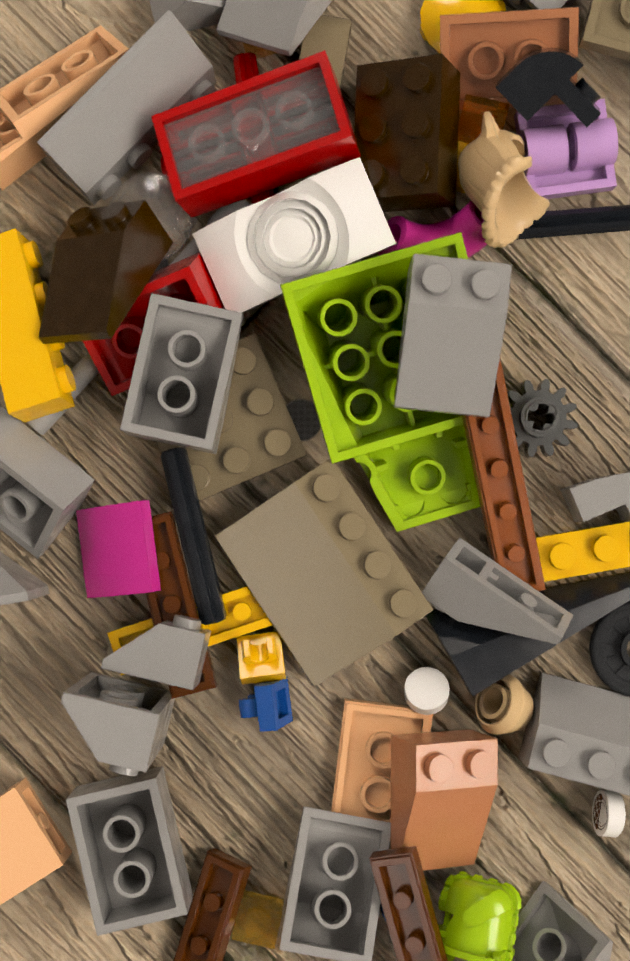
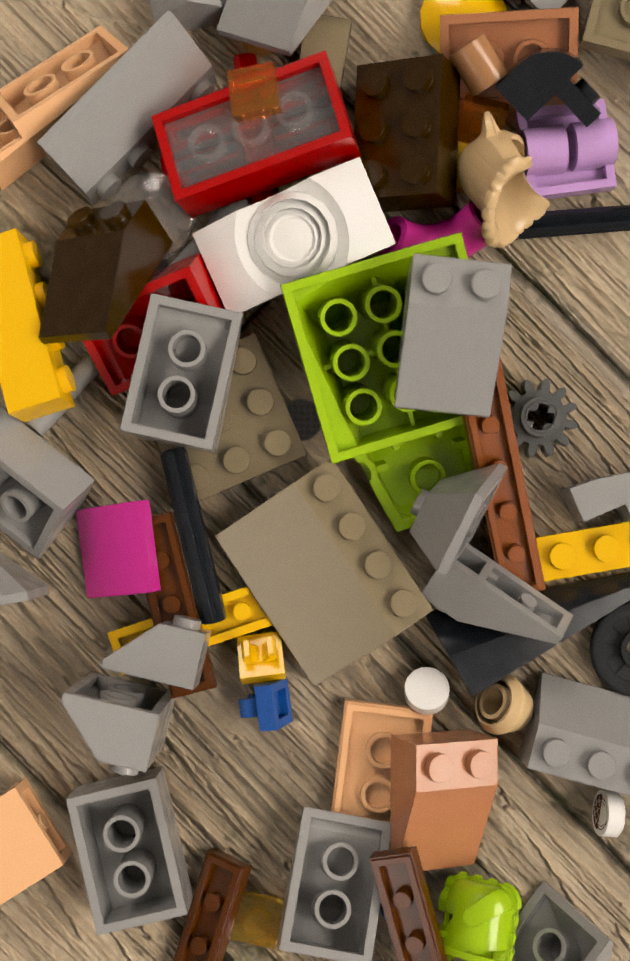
(254, 91): none -> clear orange tile
(452, 513): none -> light grey slope
(478, 64): none -> medium nougat gear

